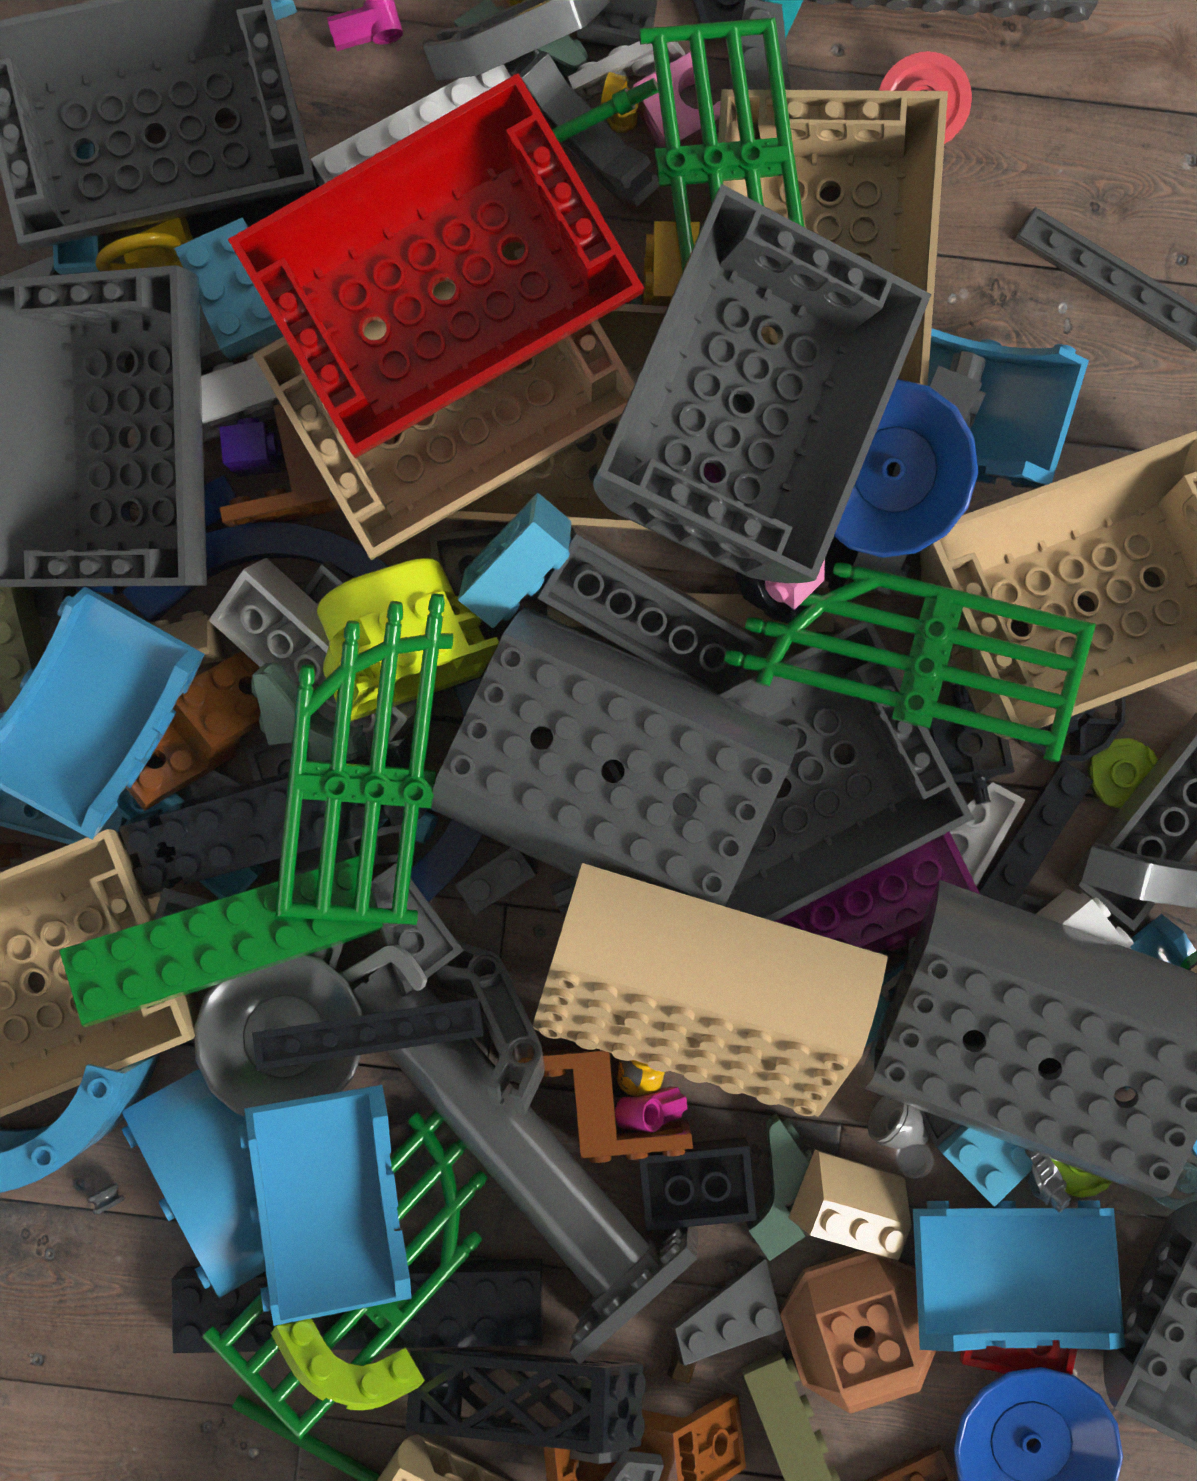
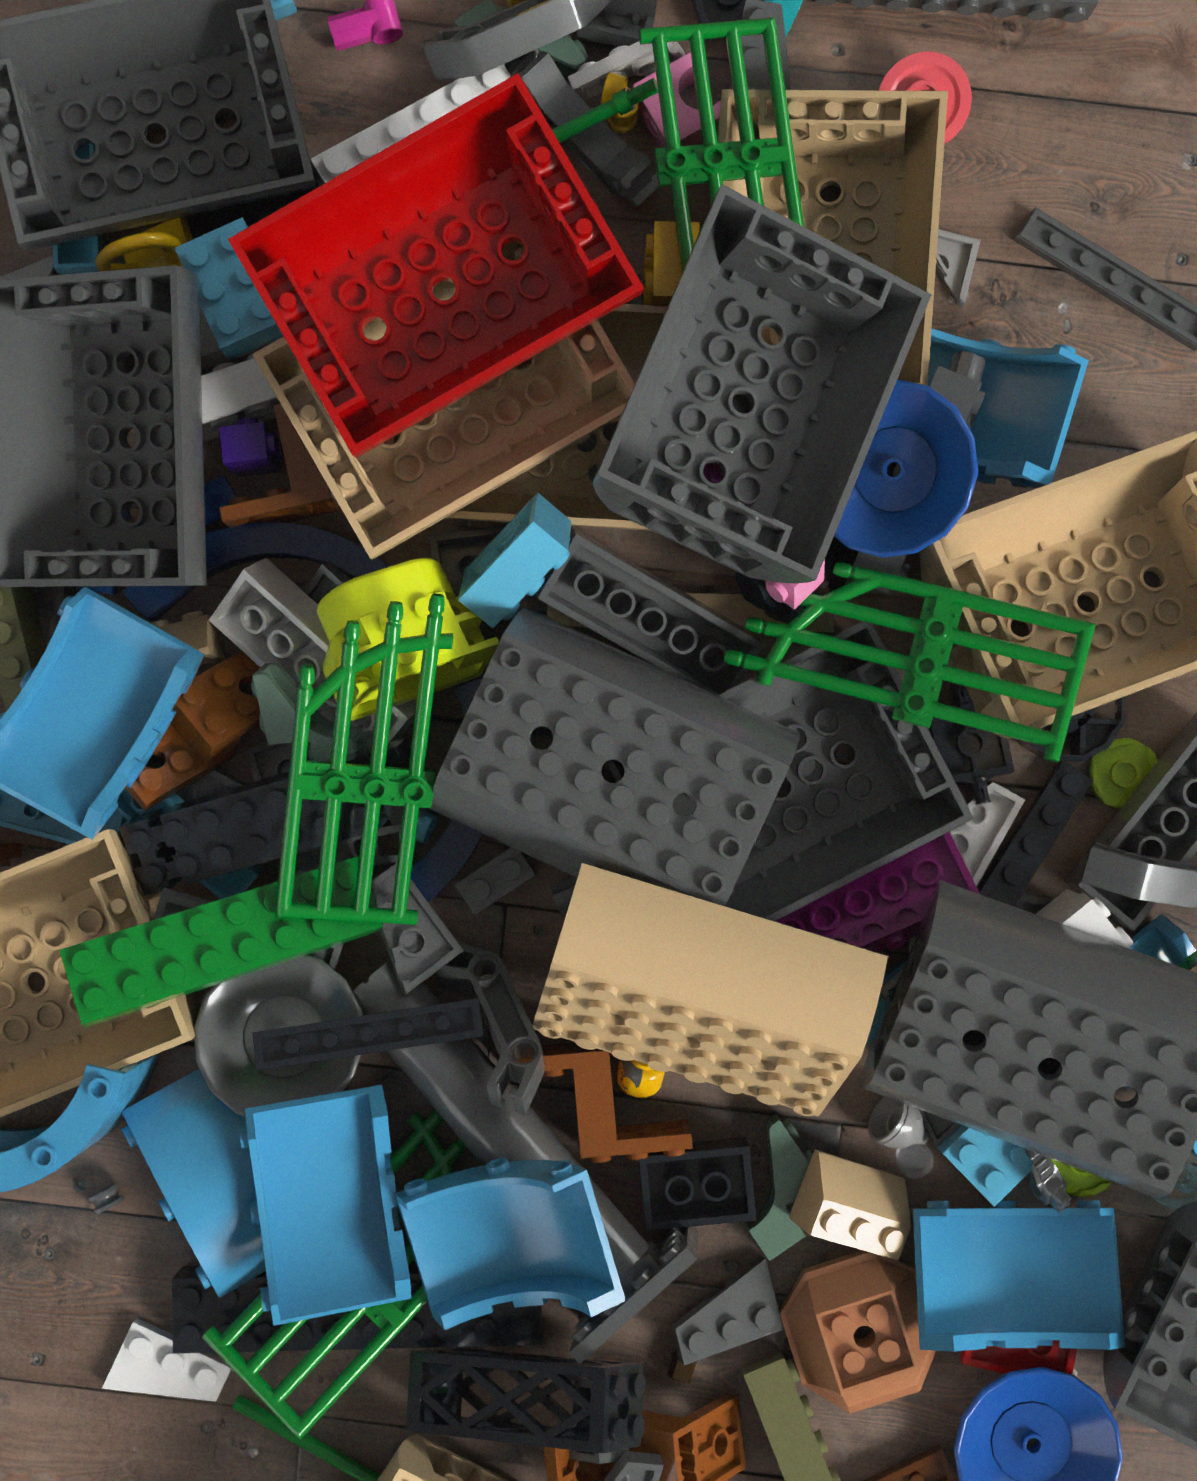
(151, 1367): none -> white wing
(342, 1382): lime plate -> none
(393, 954): light grey piece -> none
(509, 1236): none -> dark azure panel
(650, 1110): dark pink piece -> none
(956, 262): none -> light grey tile

